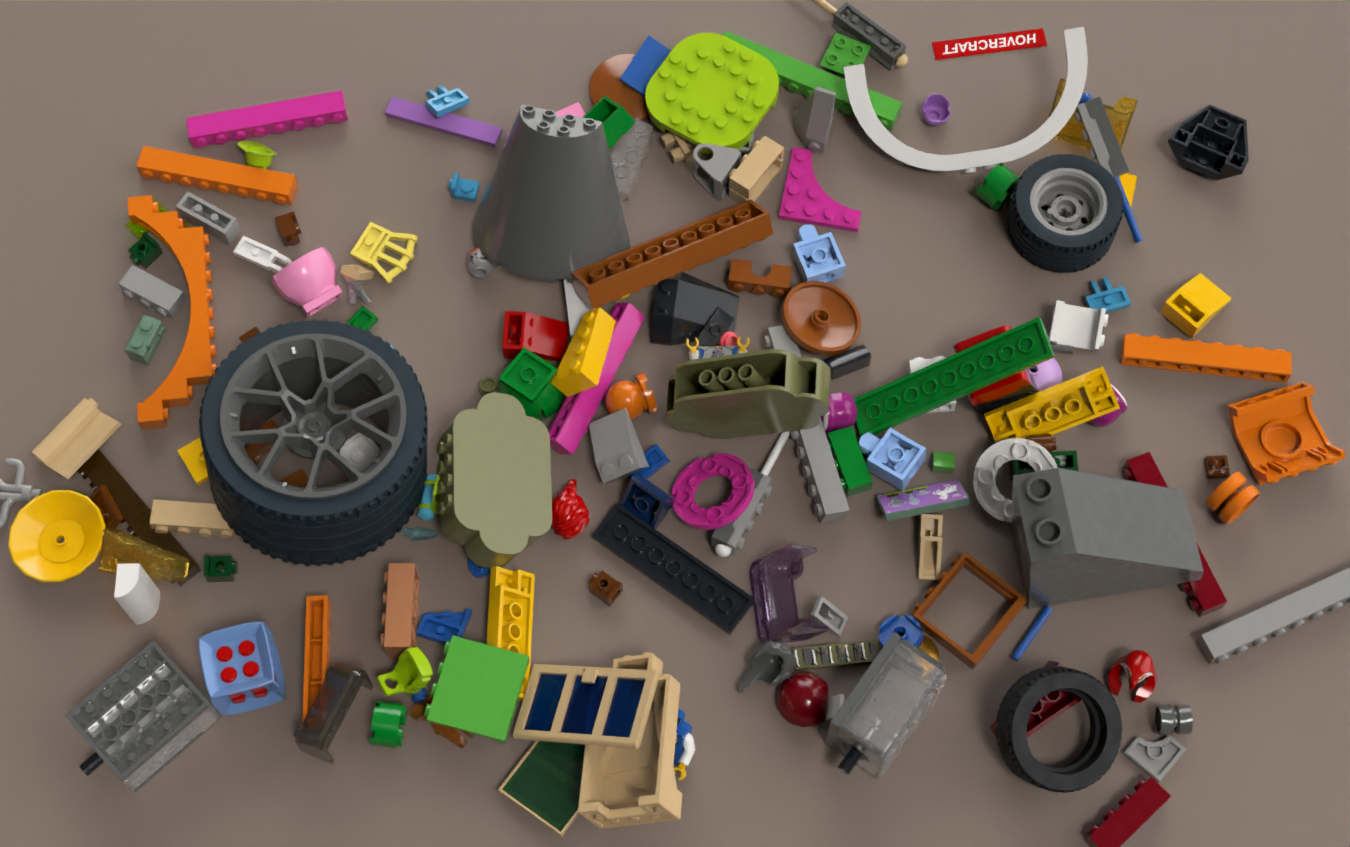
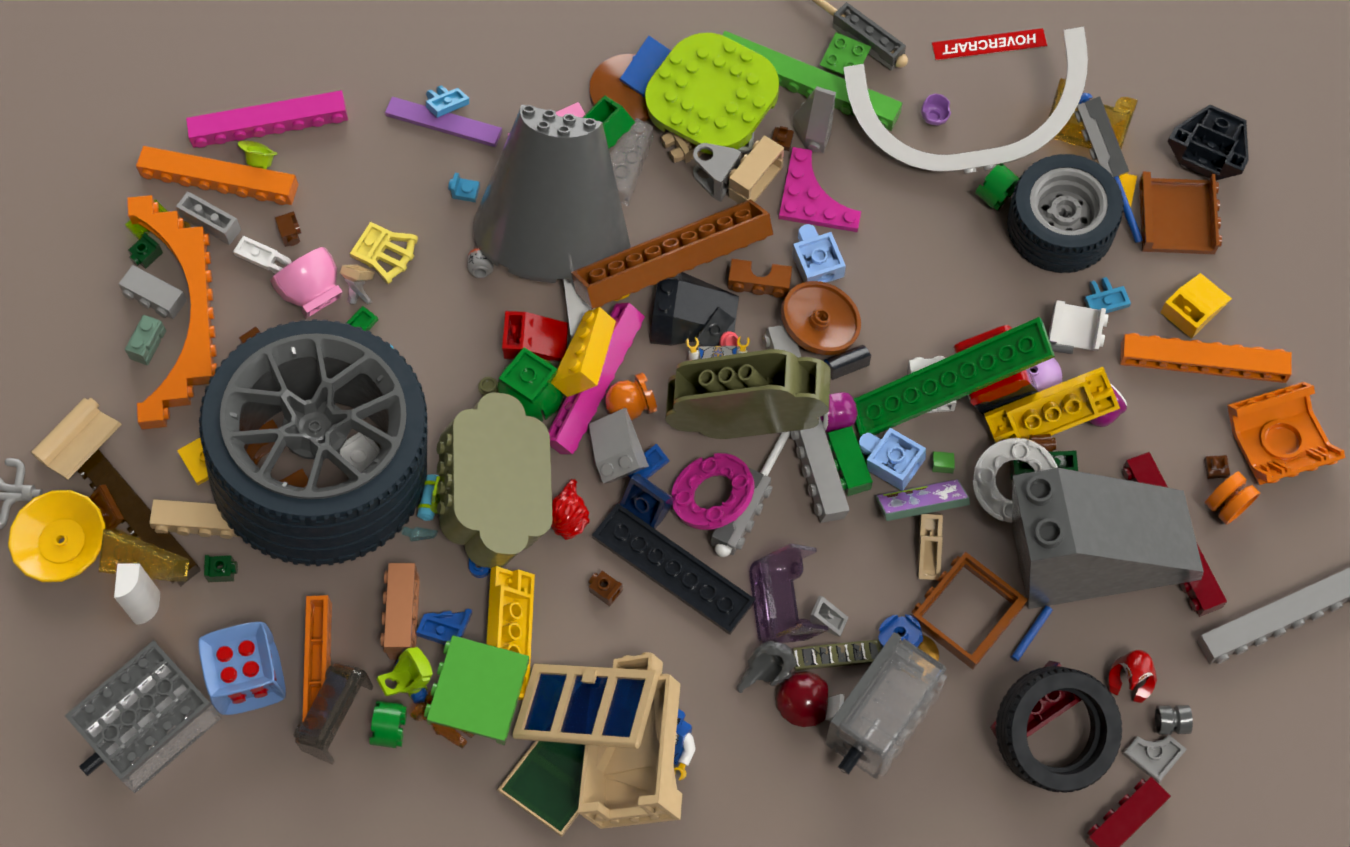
(783, 137): none -> reddish brown tile
(1179, 215): none -> dark orange panel

